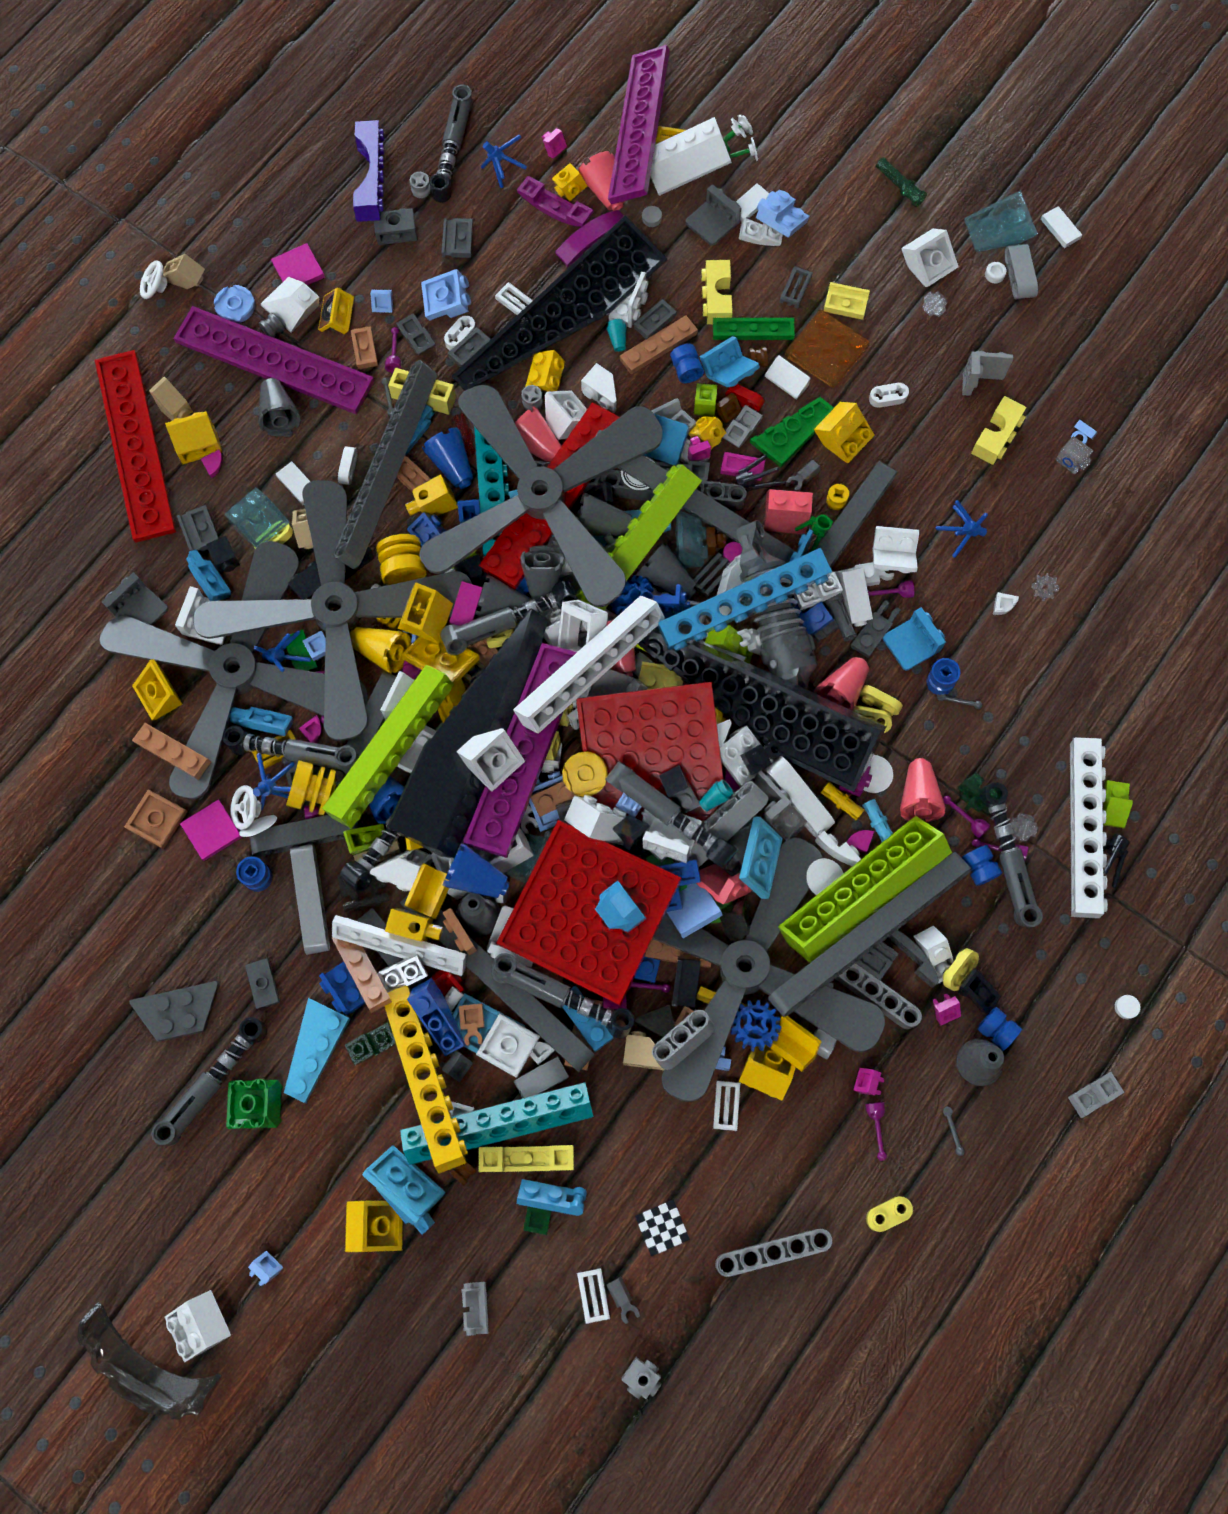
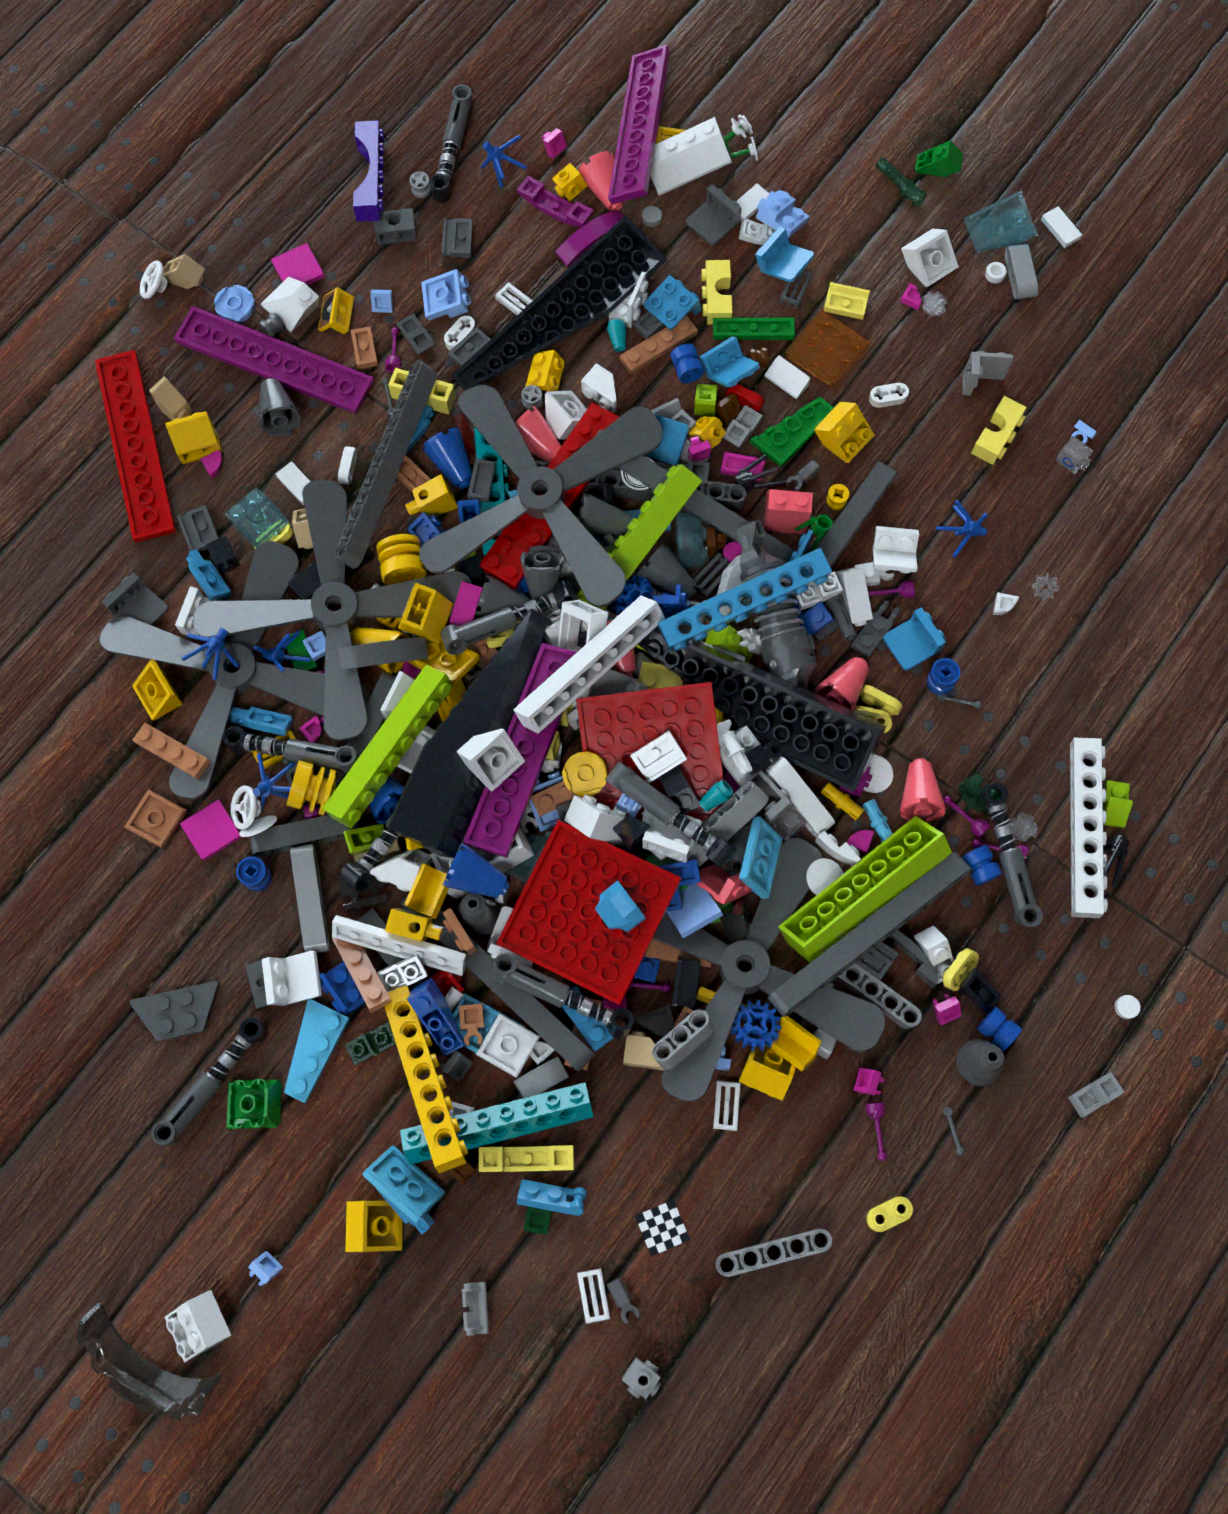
(215, 643): none -> blue plant
(291, 978): none -> white bracket
(382, 653): none -> dark grey slope
(482, 480): none -> dark grey tile
(658, 756): none -> white plate
(672, 302): none -> dark azure bracket
(736, 752): none -> white axle
(781, 258): none -> dark azure bracket
(911, 297): none -> dark pink tile
(940, 160): none -> green slope

